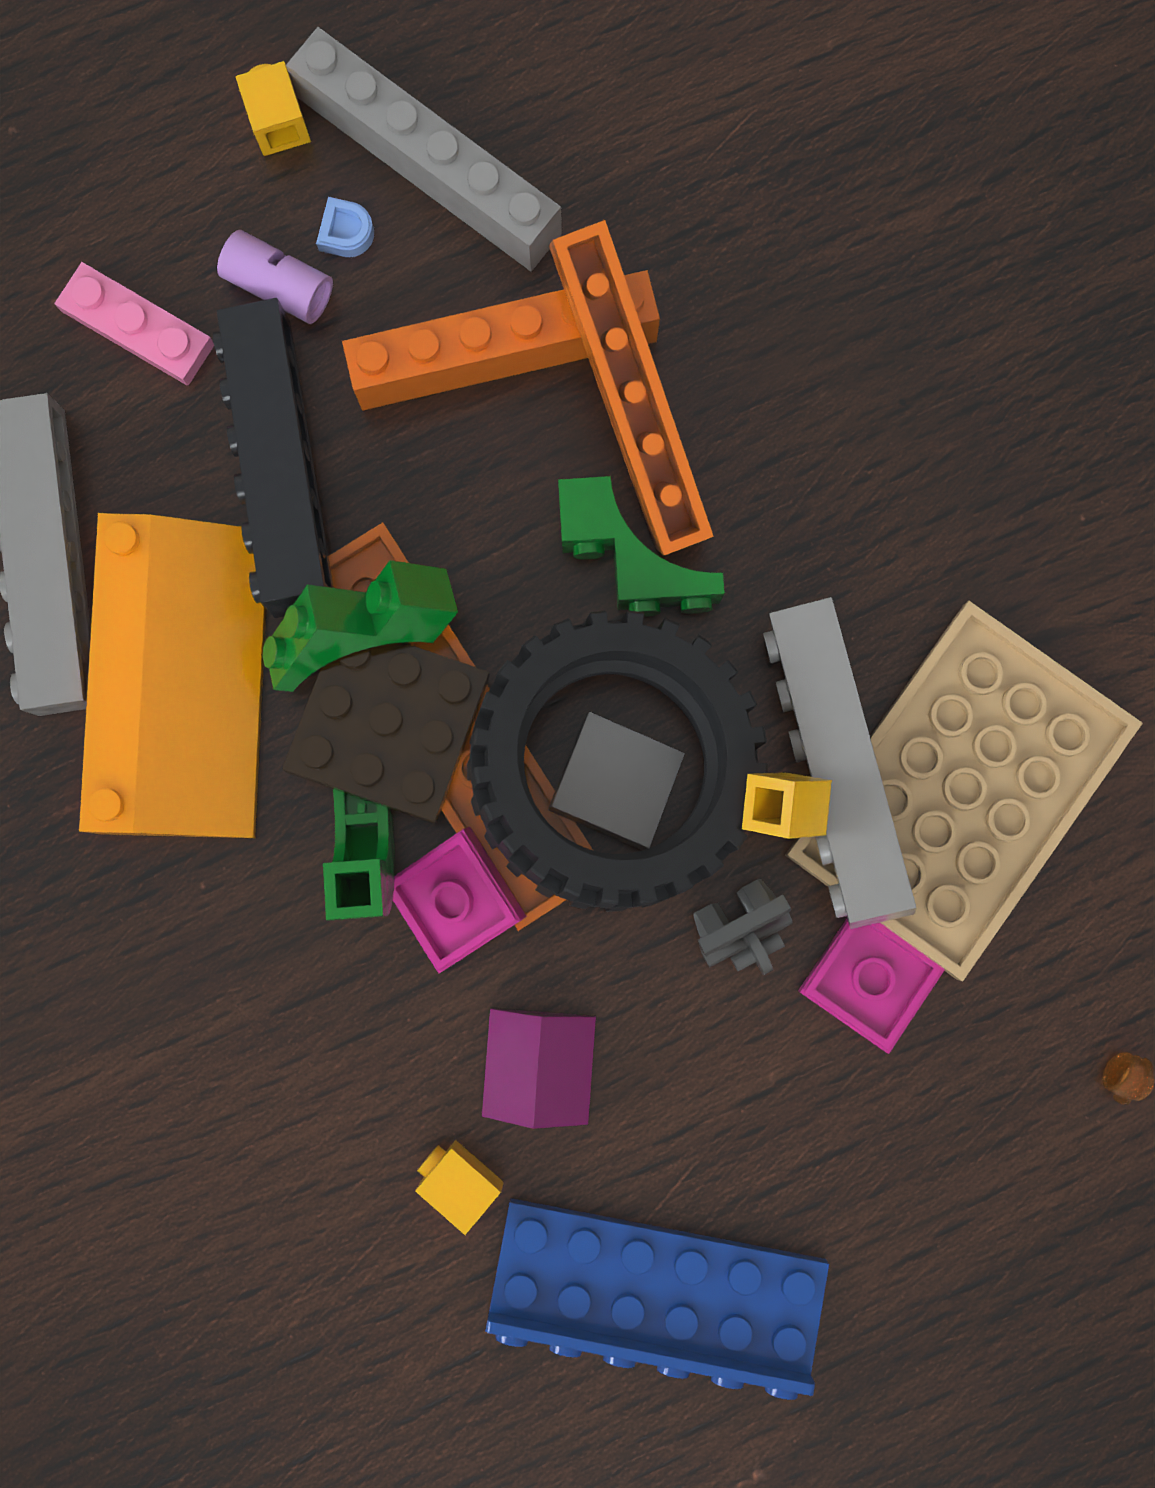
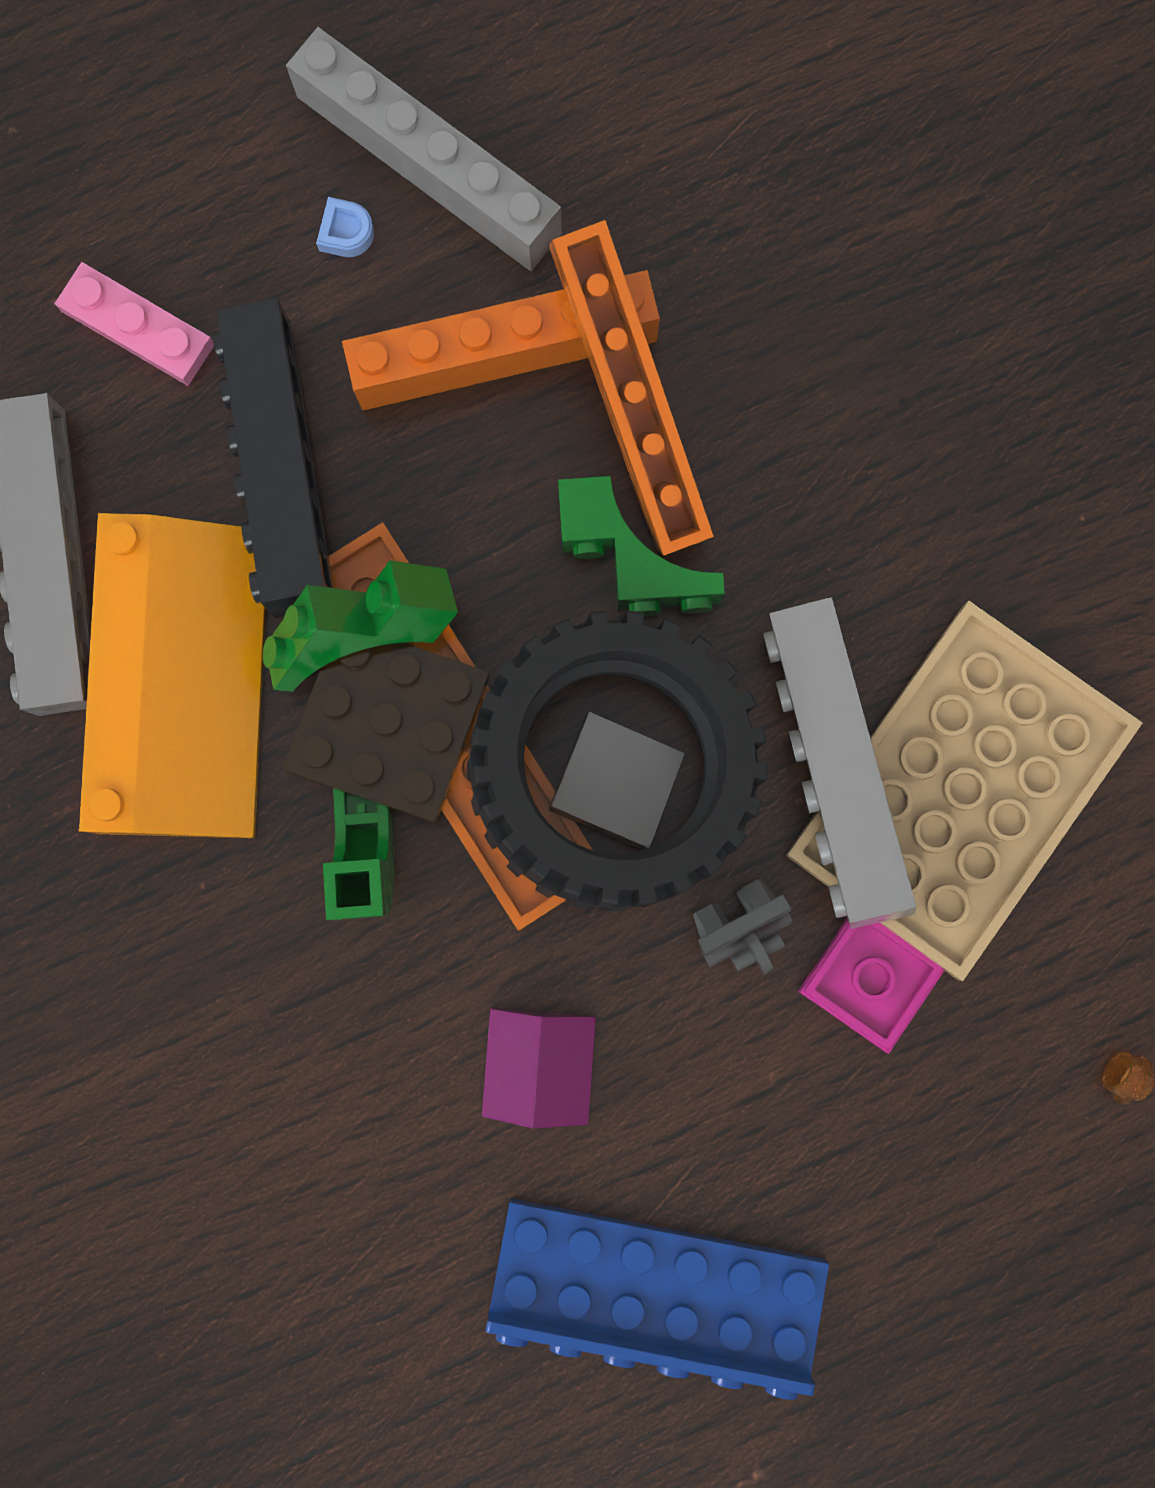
(272, 274): lavender pin -> none
(273, 108): yellow brick -> none
(455, 900): dark pink tile -> none
(458, 1185): yellow brick -> none
(786, 805): yellow brick -> none

